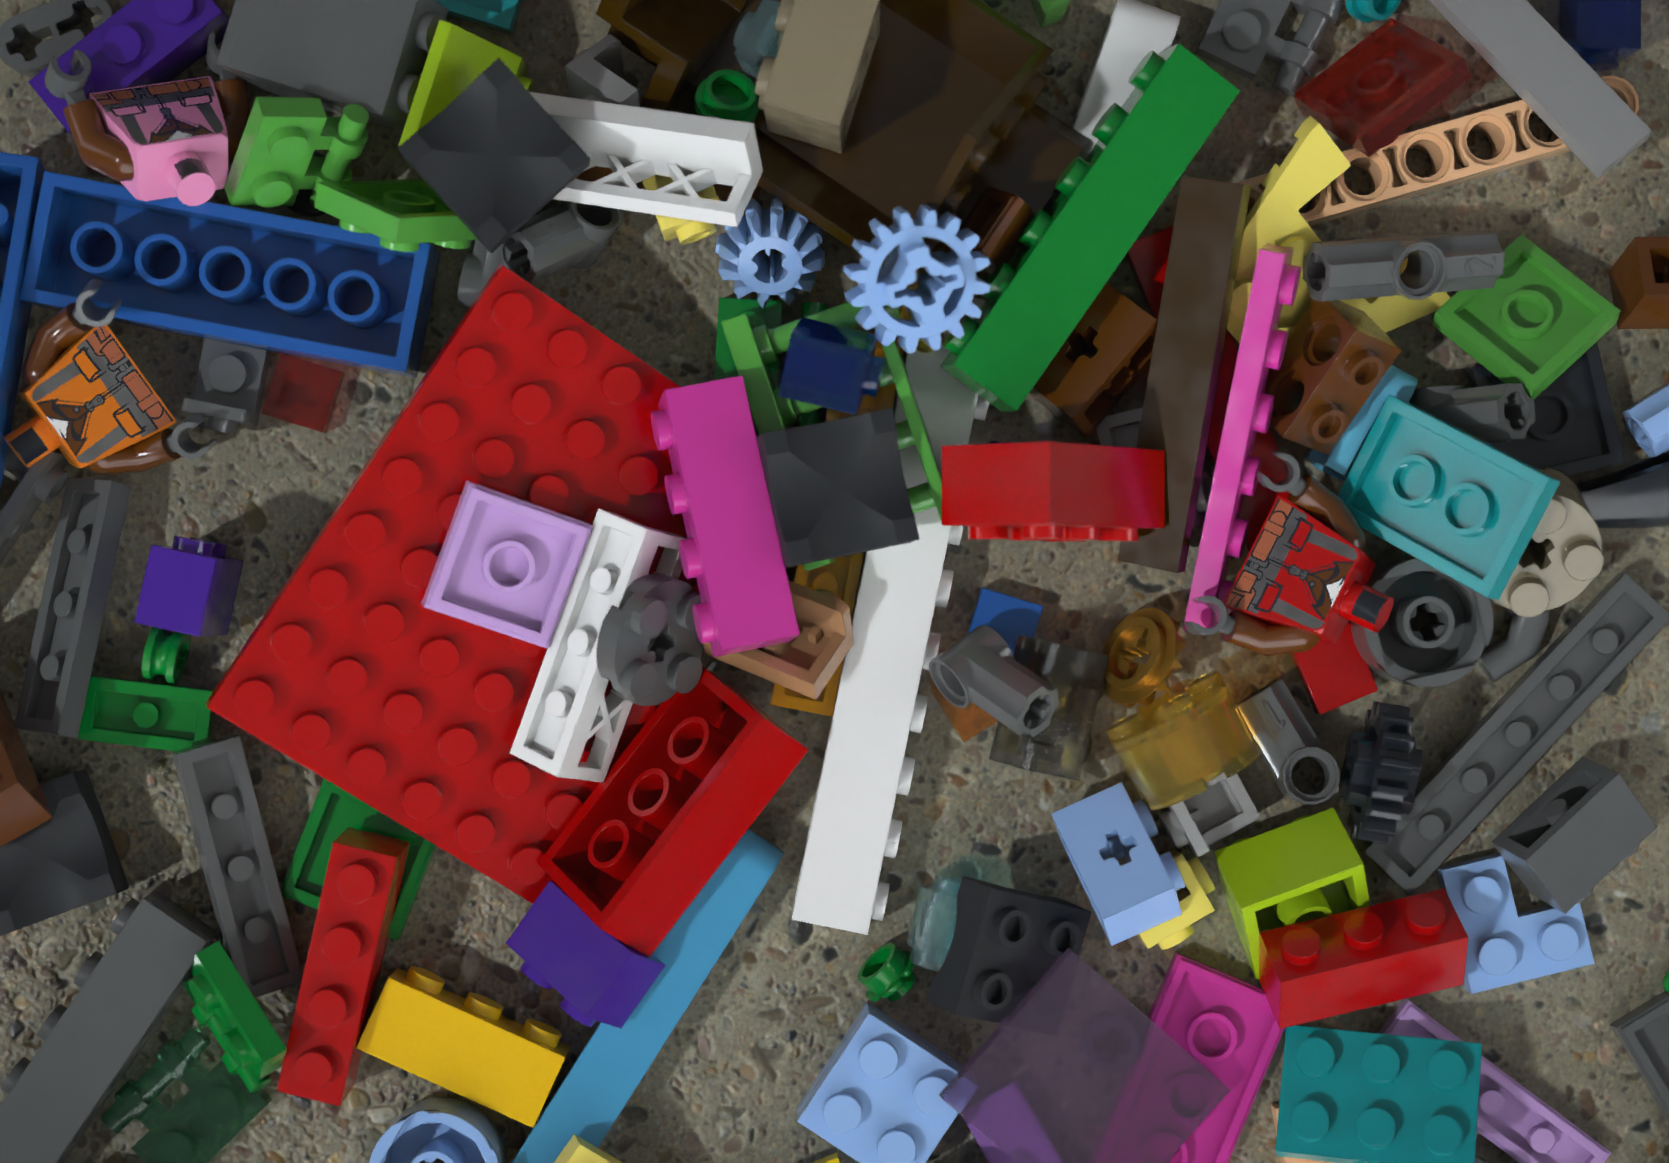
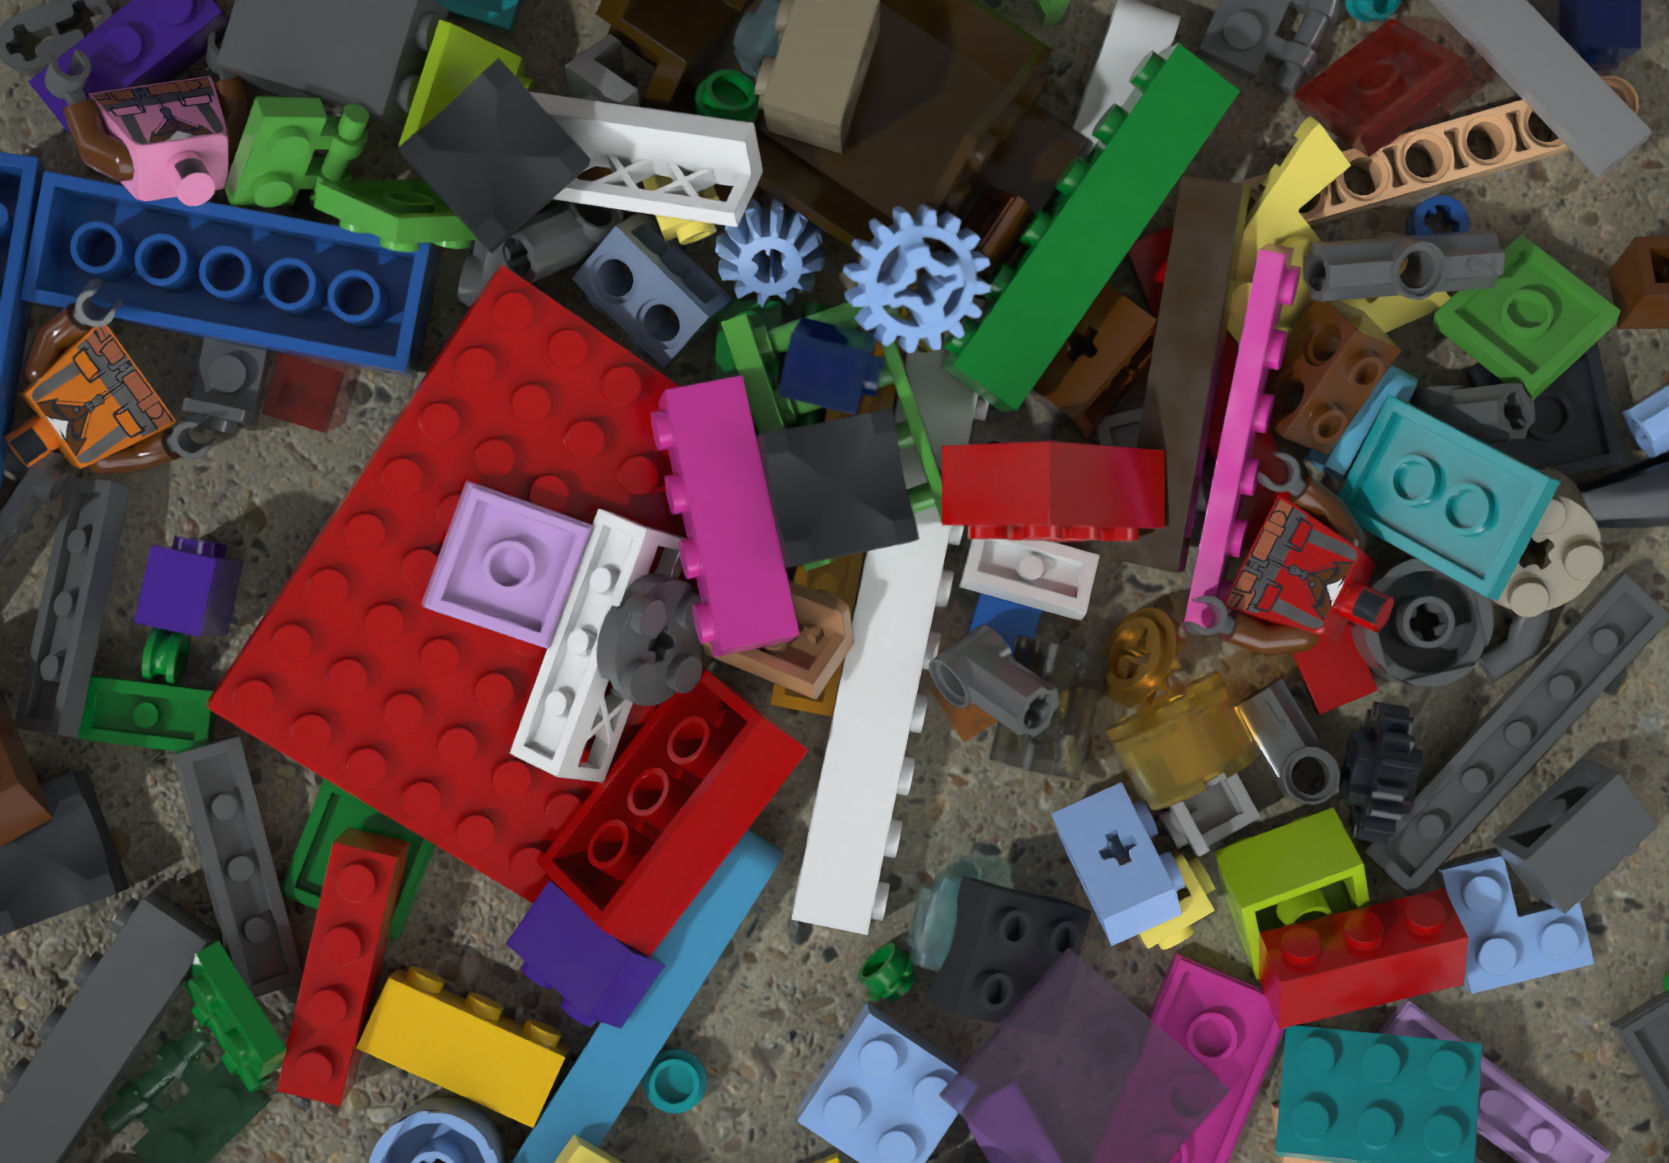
(660, 278): none -> sand blue brick
(675, 1081): none -> teal plate
(1032, 574): none -> white plate
(1453, 215): none -> blue bush

